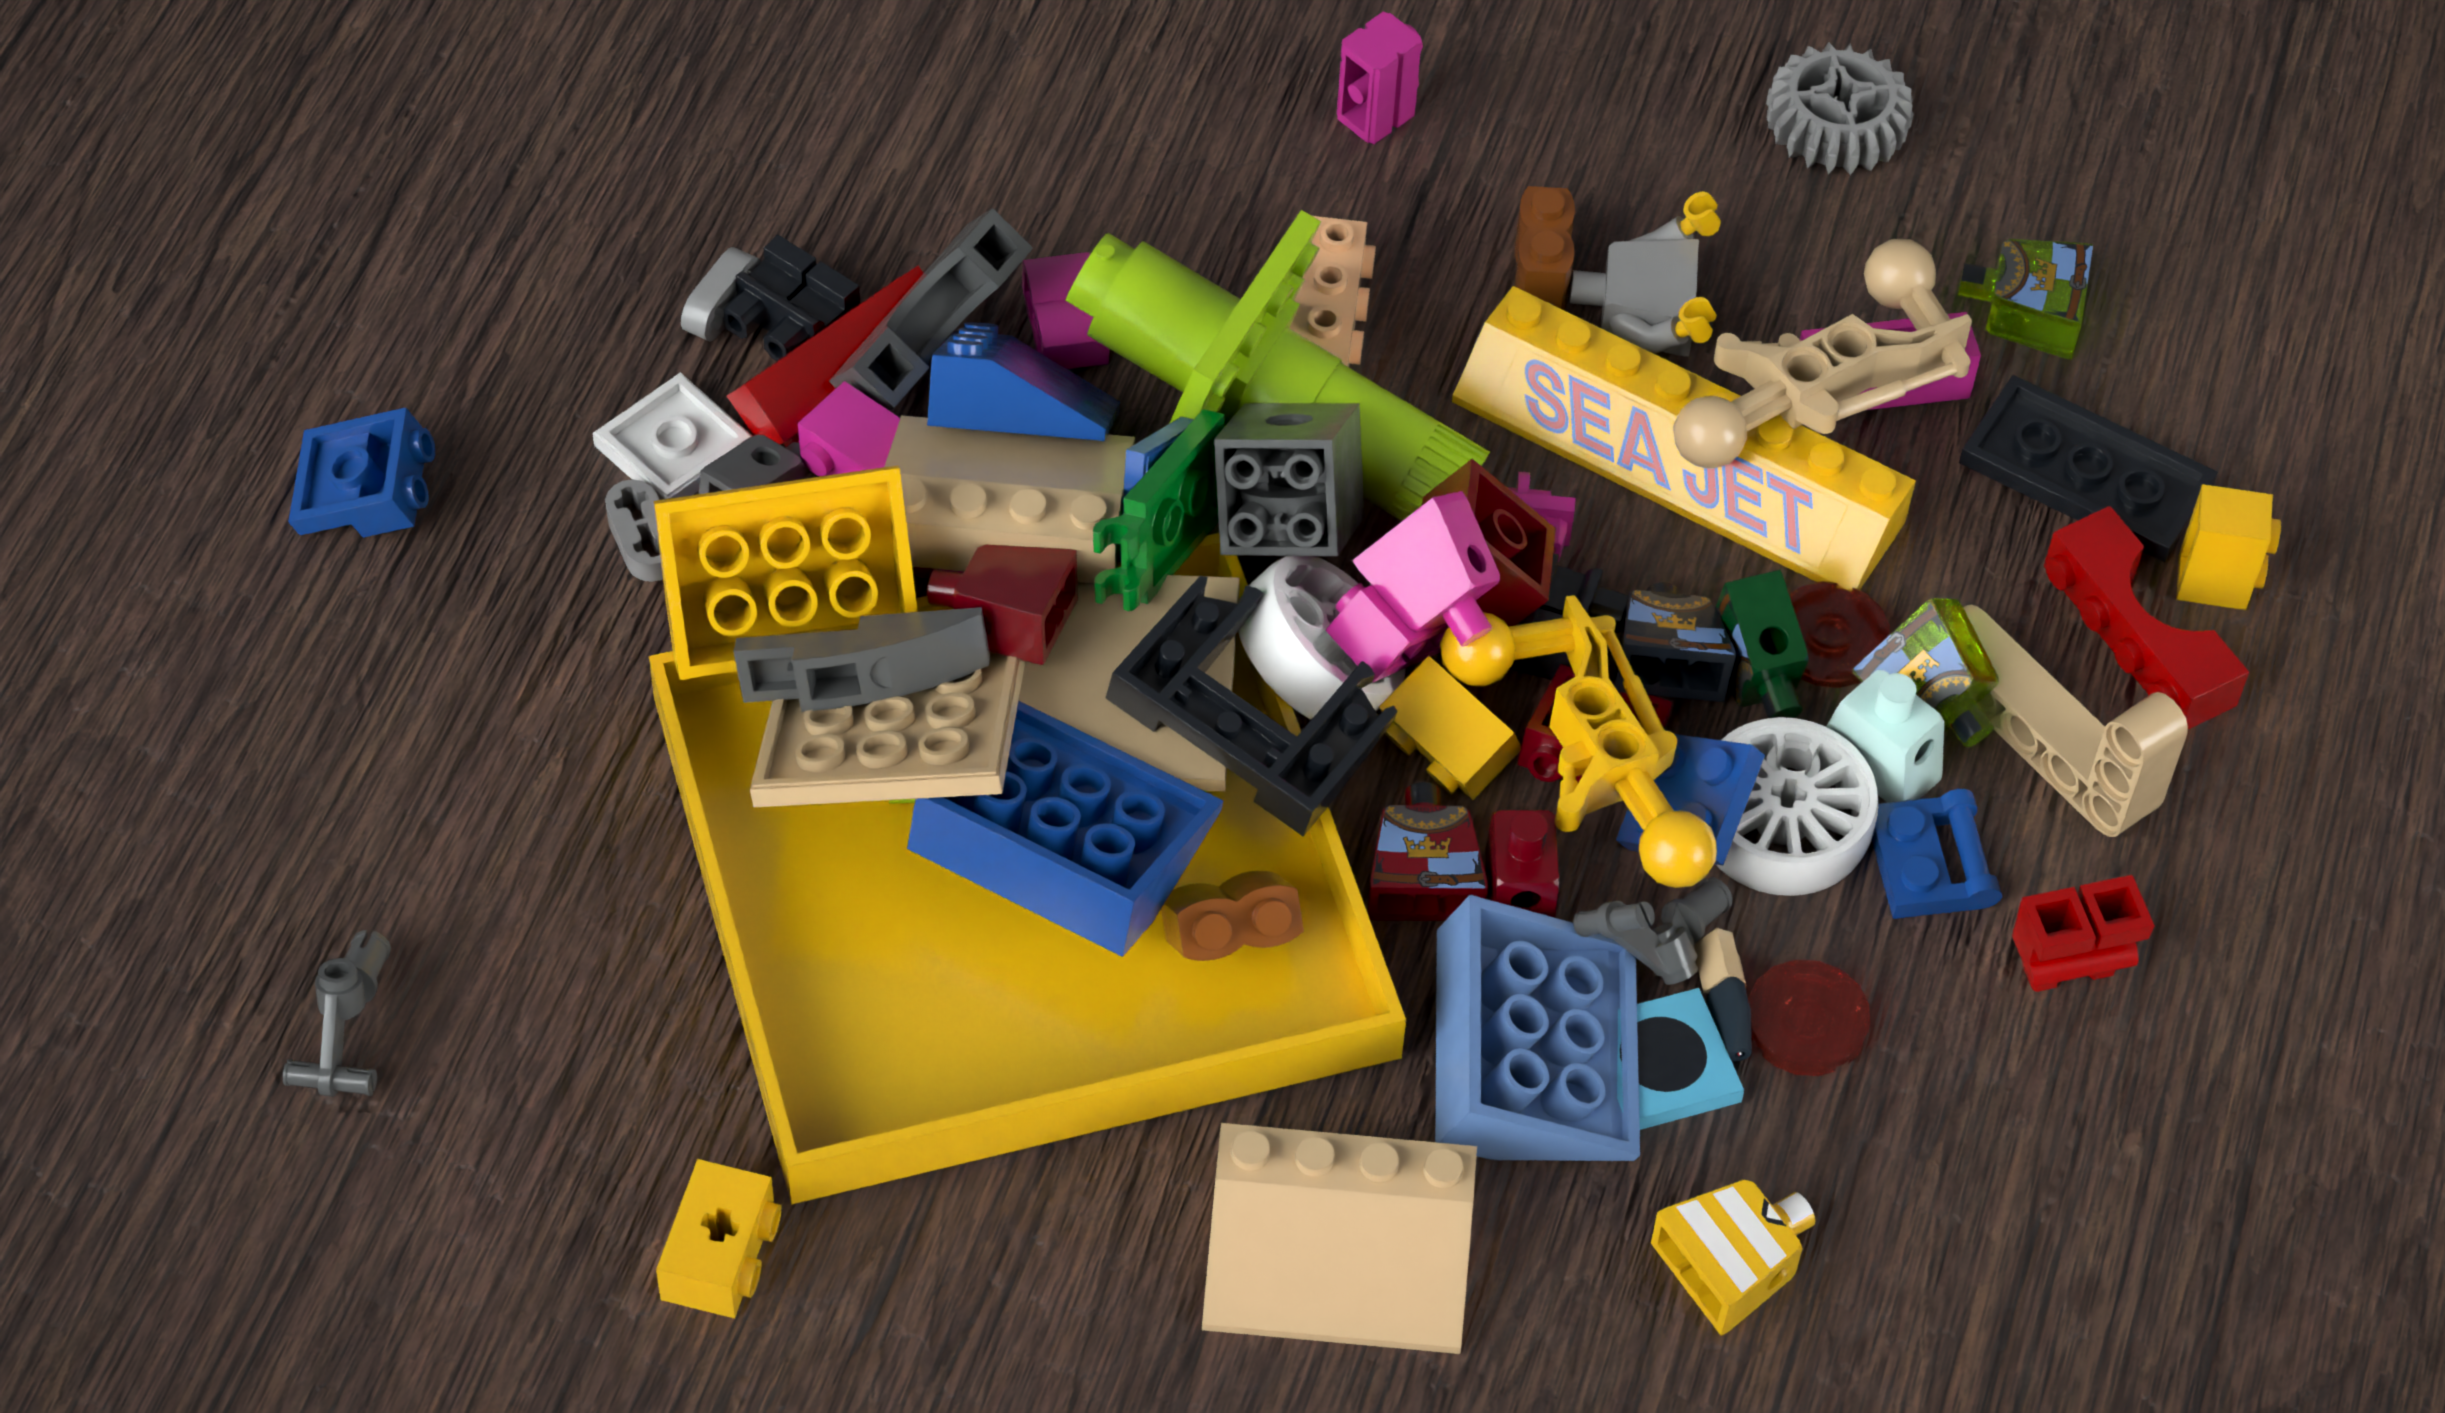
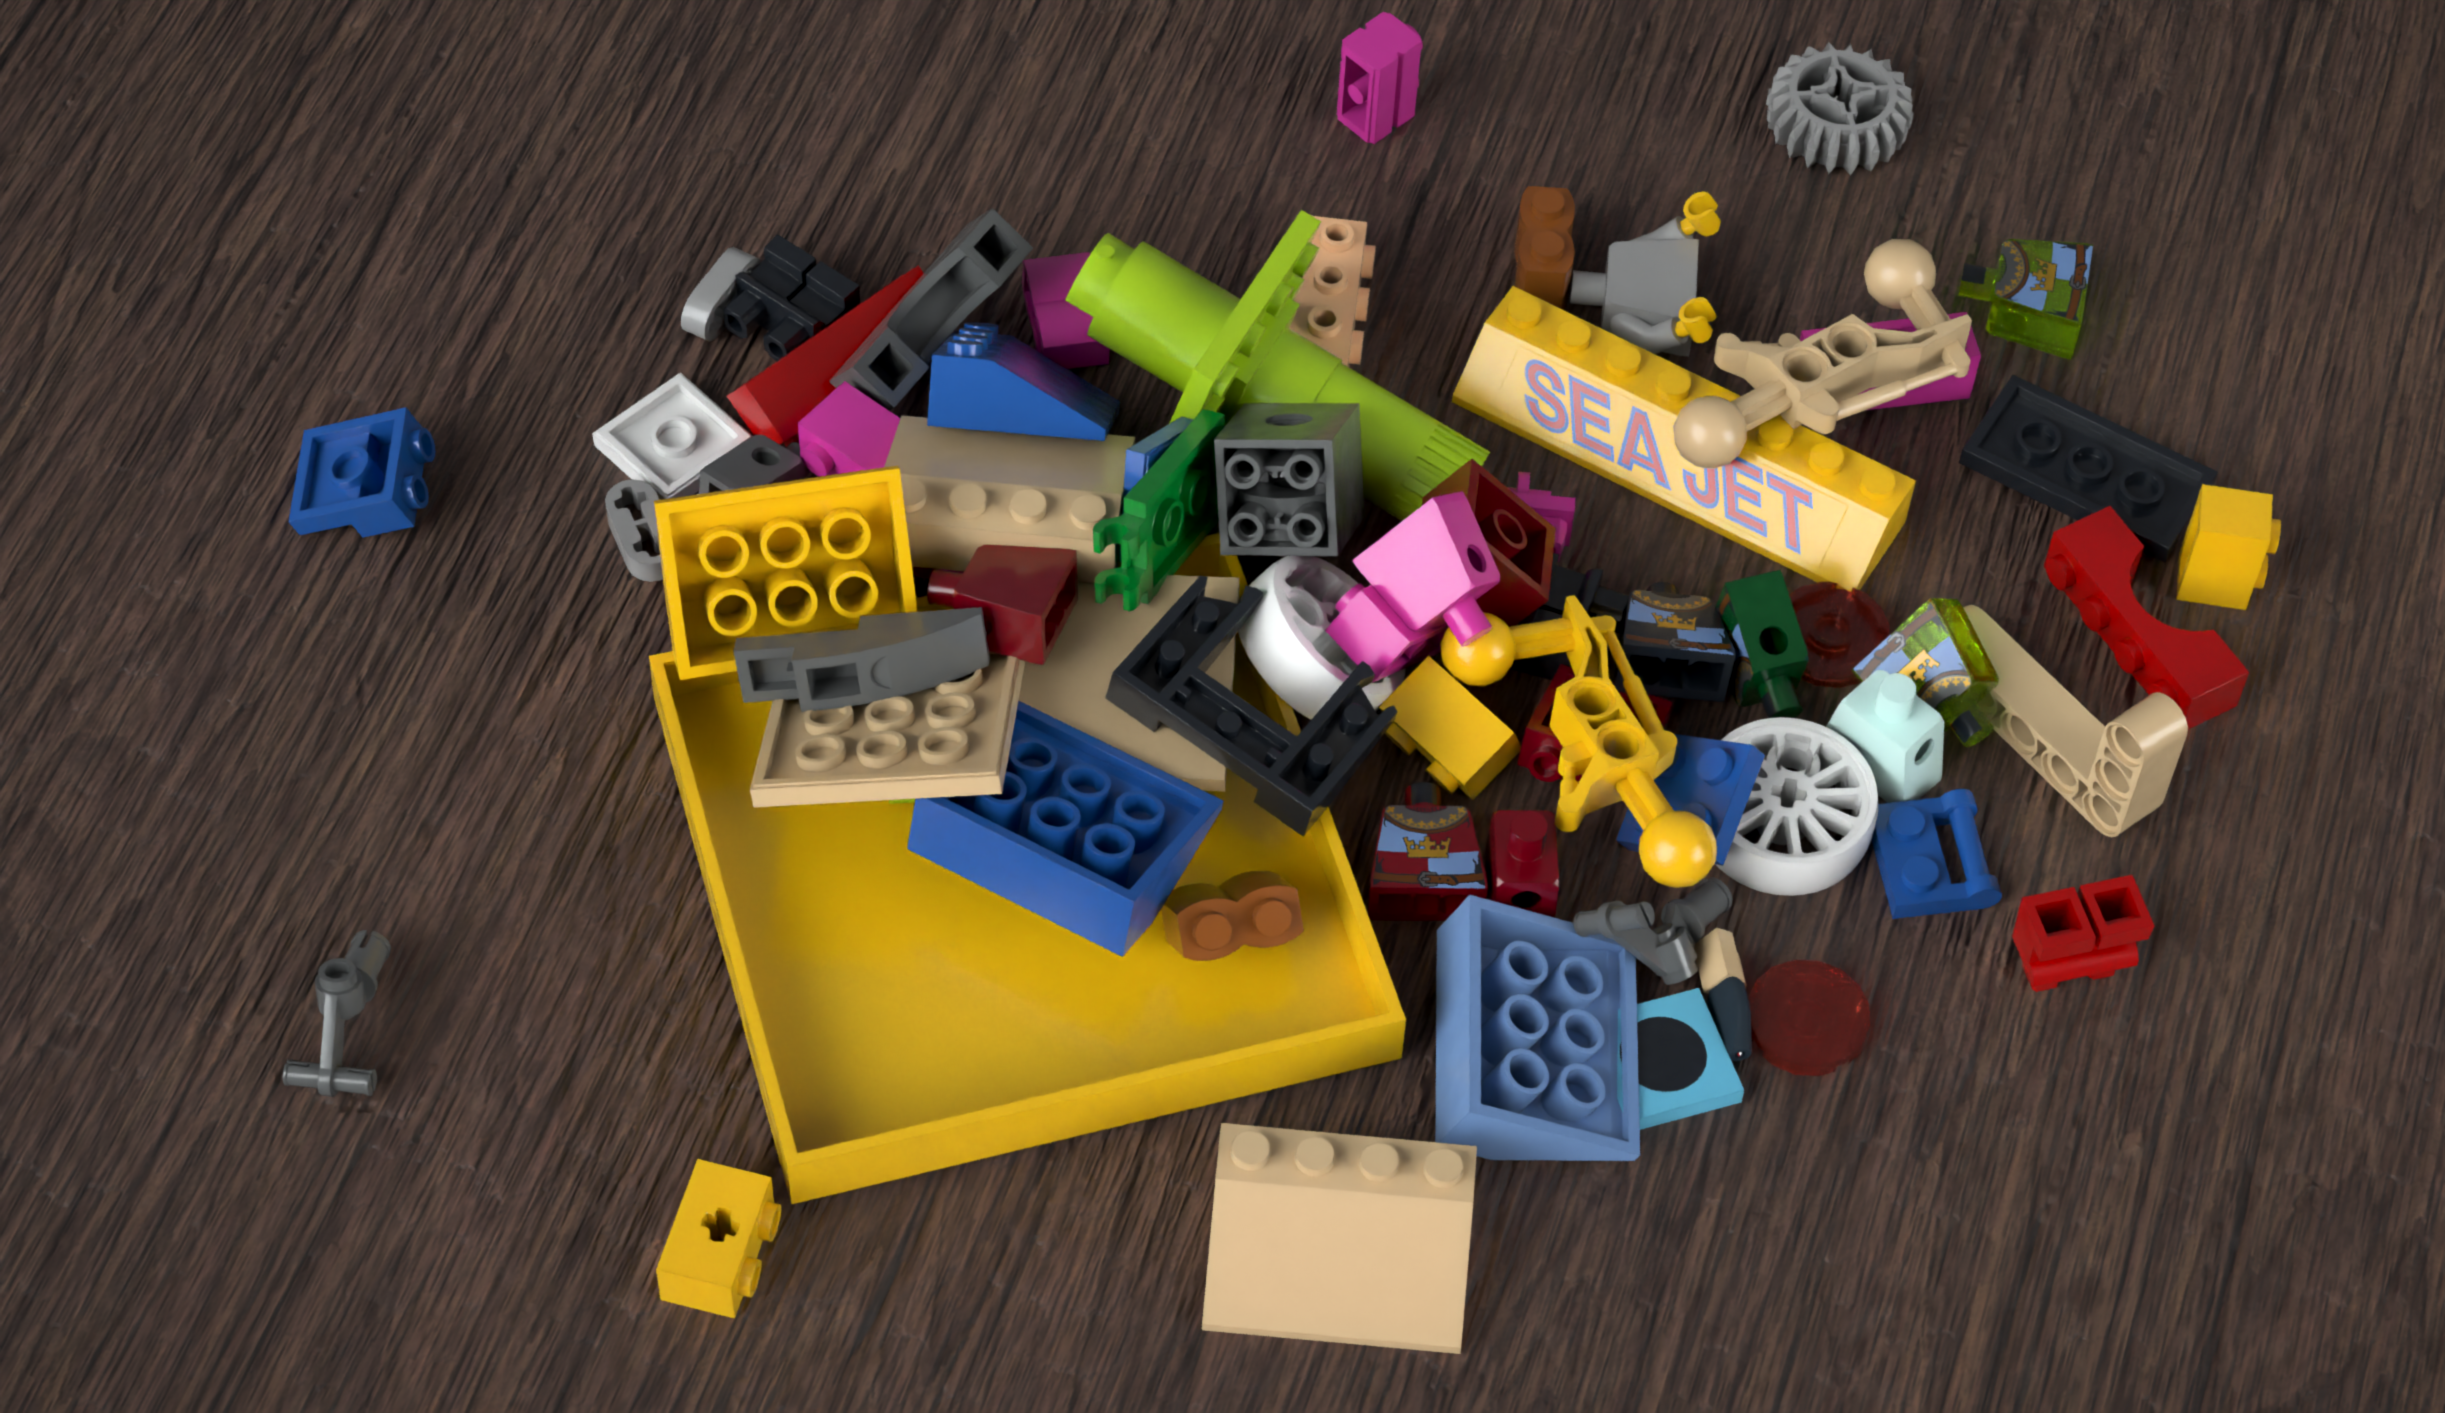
(1732, 1248): yellow torso -> none

